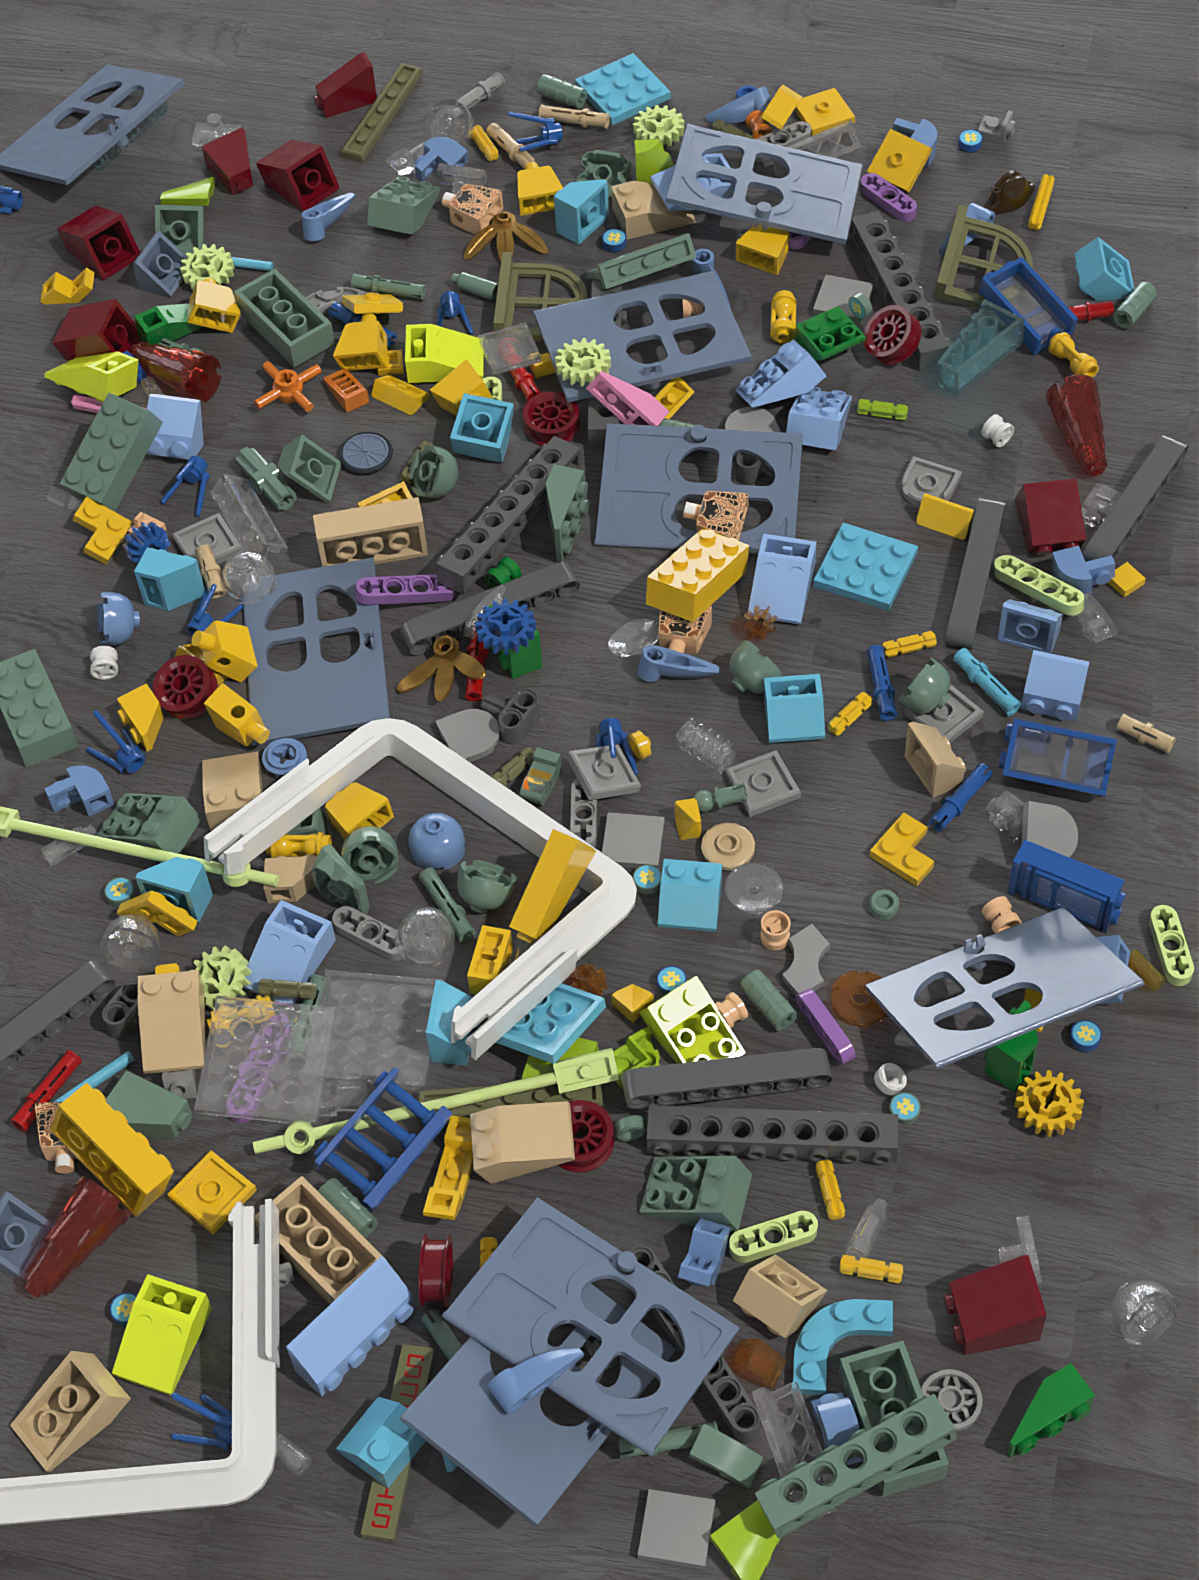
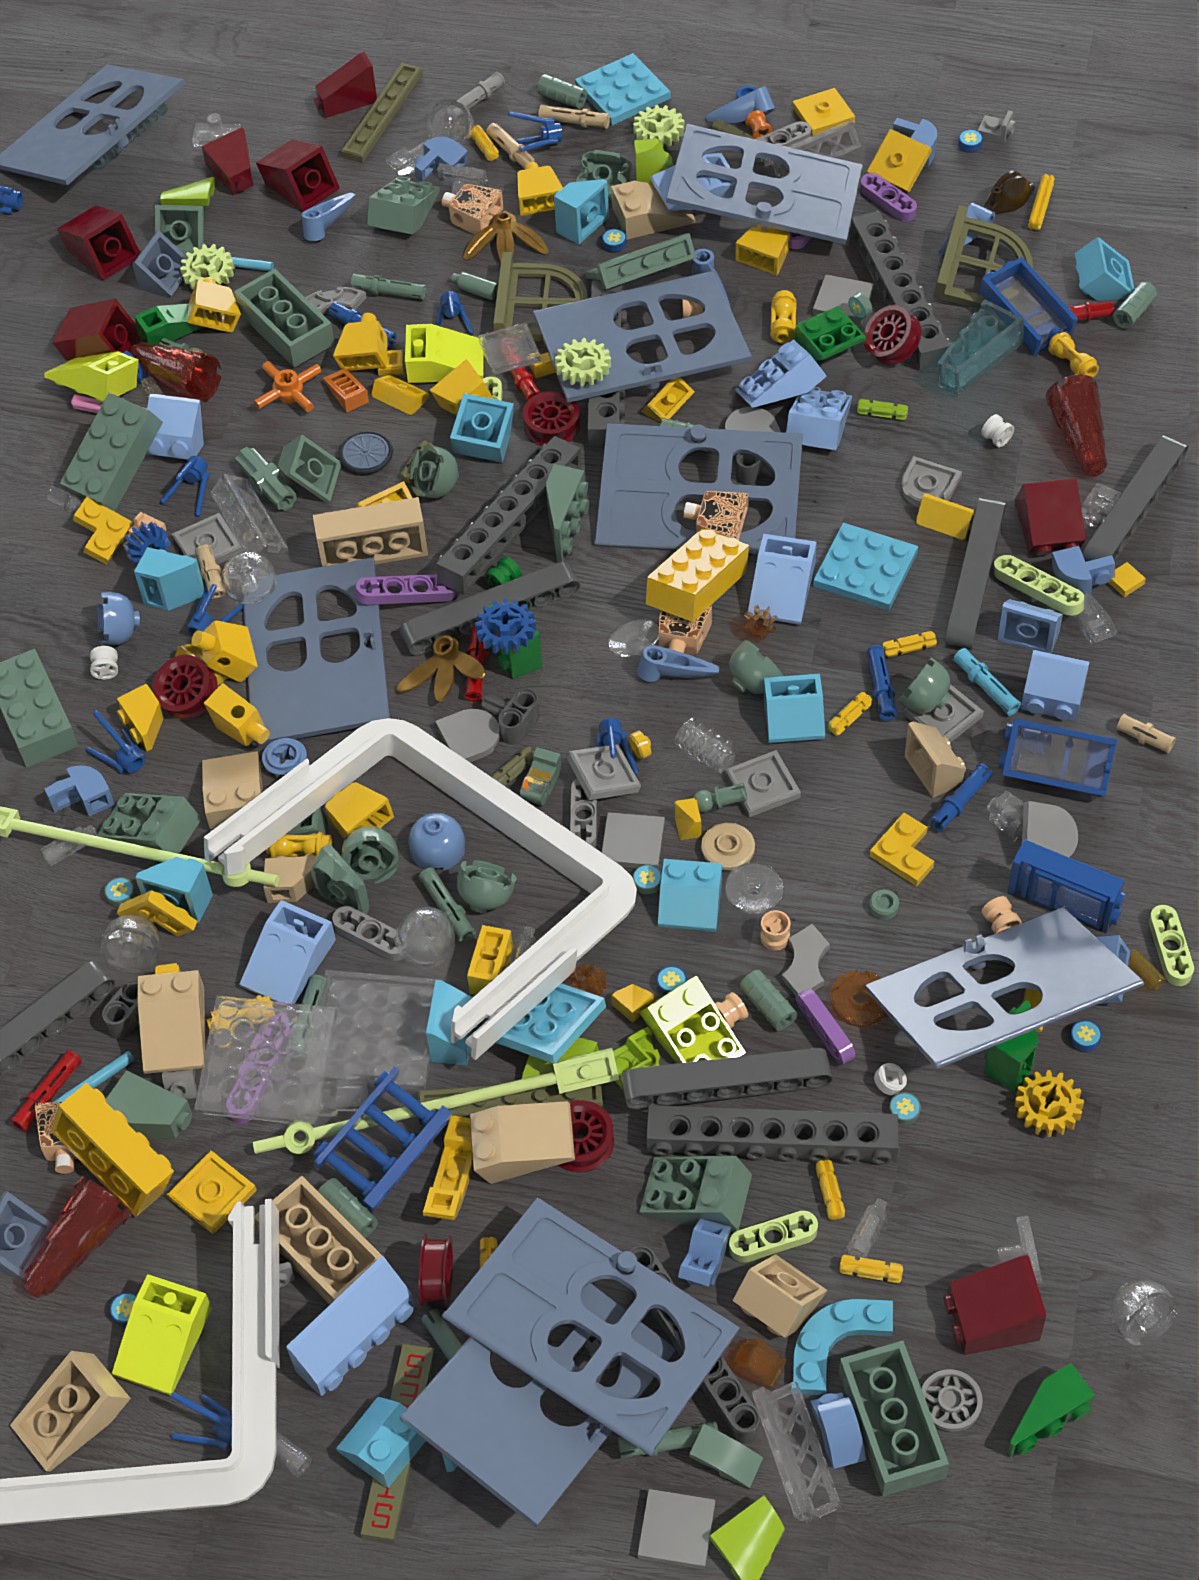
(62, 290): yellow slope -> none
(223, 974): yellowish green gear -> none
(287, 988): olive axle -> none
(372, 303): yellow plate -> none
(496, 595): clear slope -> none
(526, 1380): medium blue piece -> none
(551, 885): yellow slope -> none
(627, 401): bright pink slope -> none
(630, 1128): sand green tile -> none
(781, 107): yellow slope -> none
(848, 1482): sand green brick -> none

